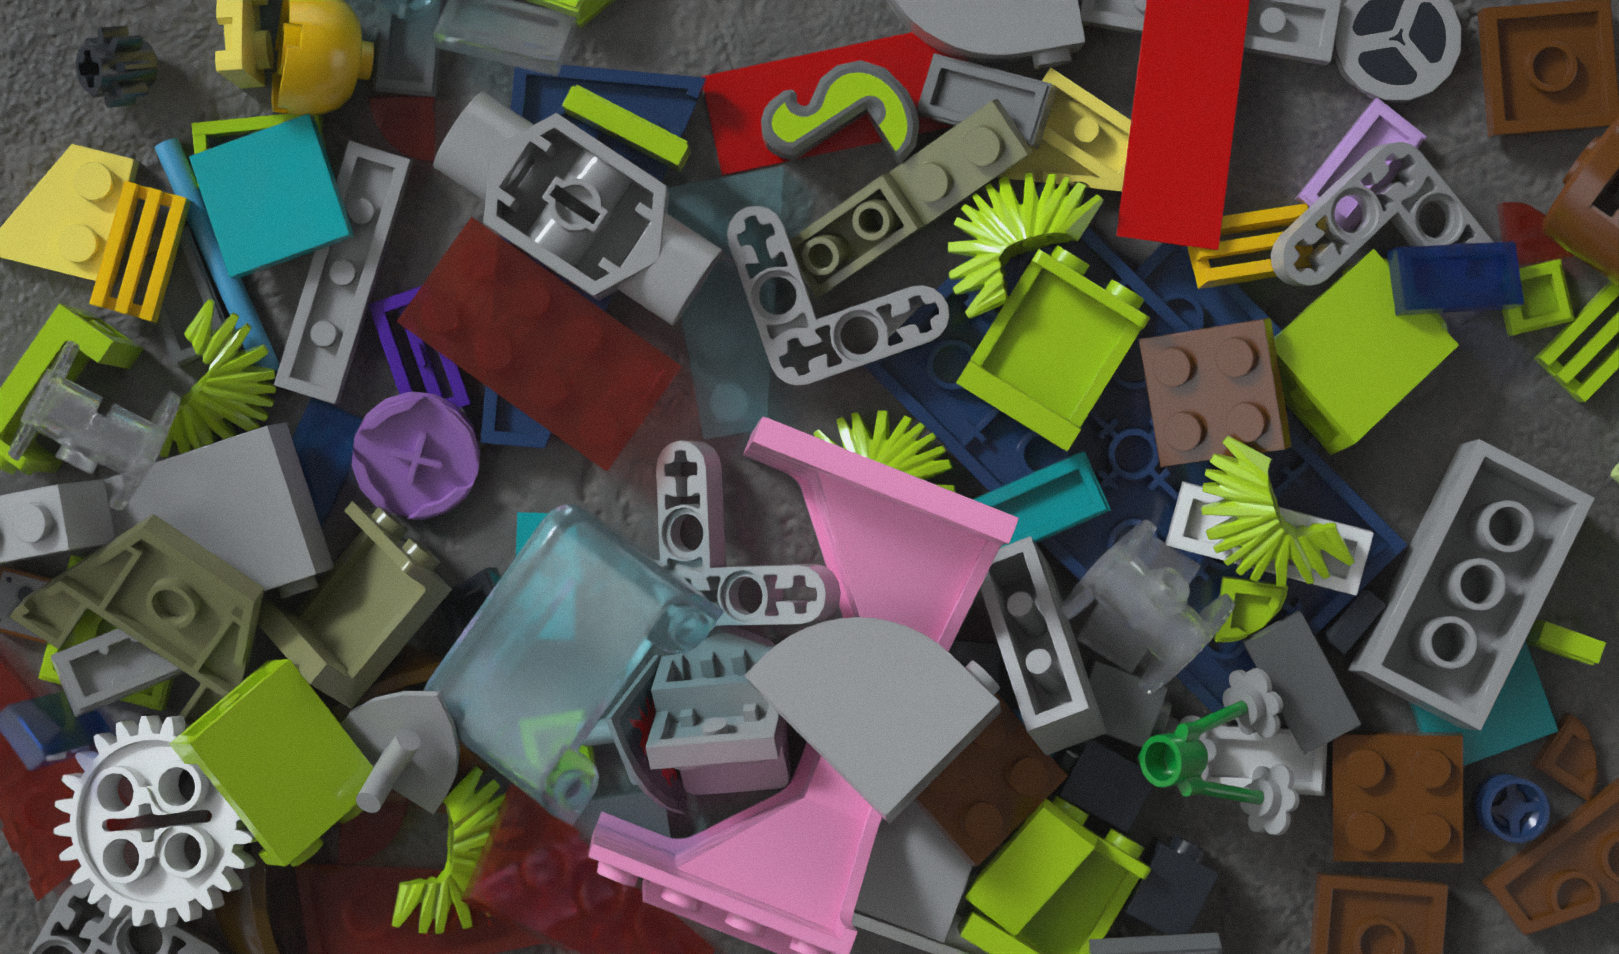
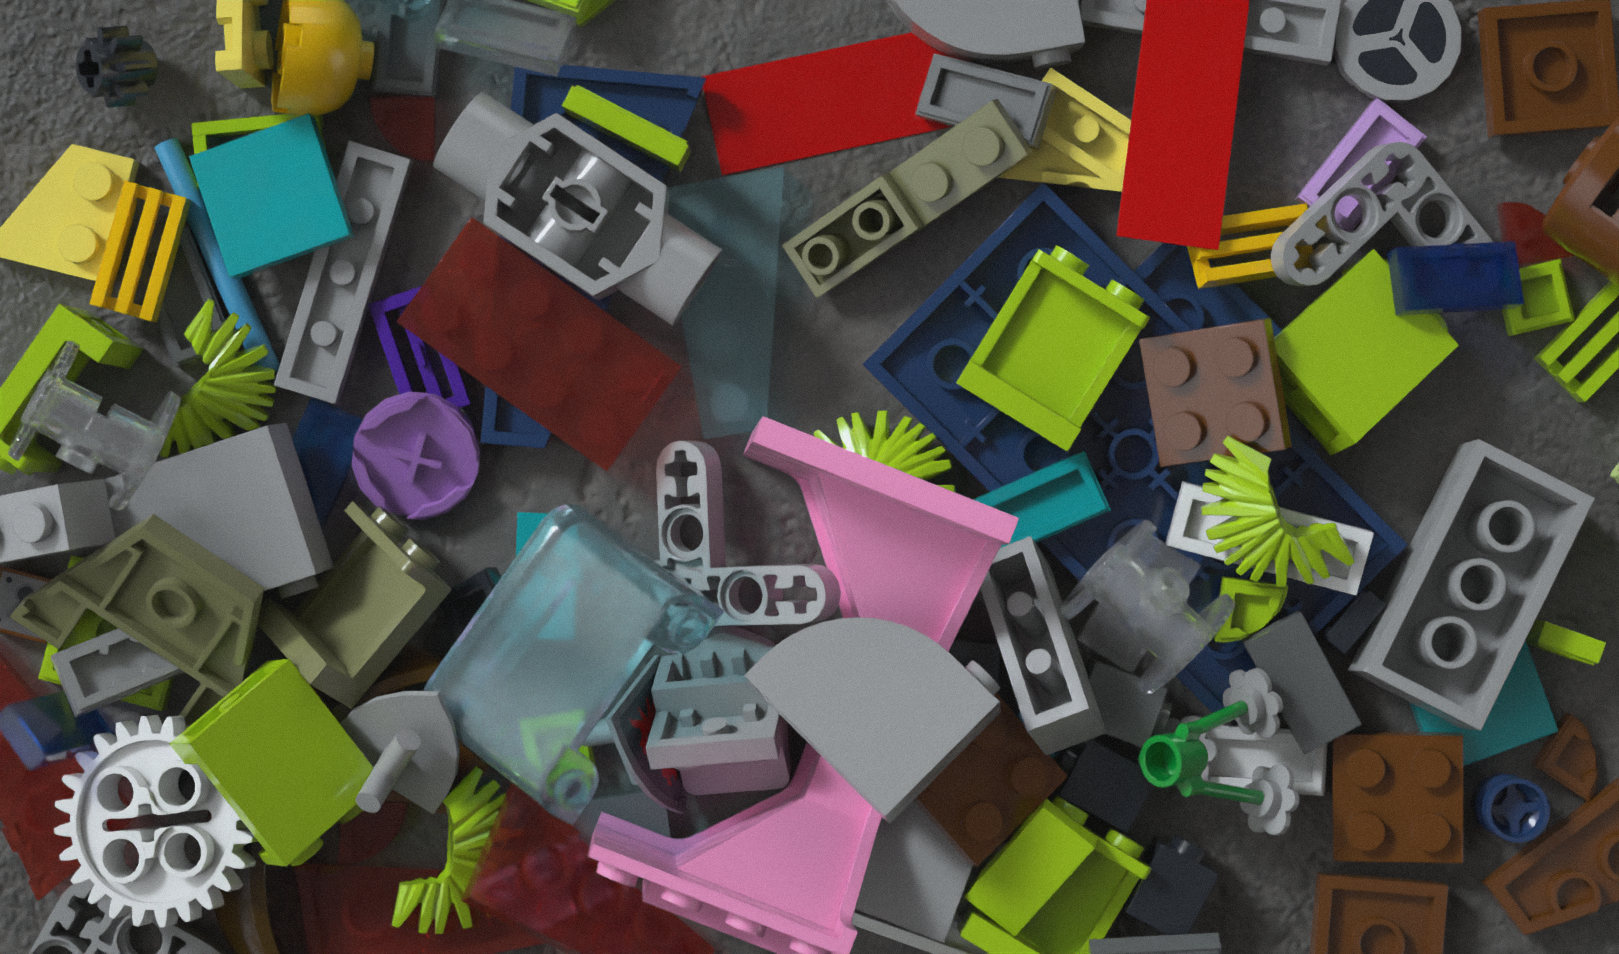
(802, 320): light grey beam -> none
(838, 101): animal -> none
(1015, 230): lime hair -> none

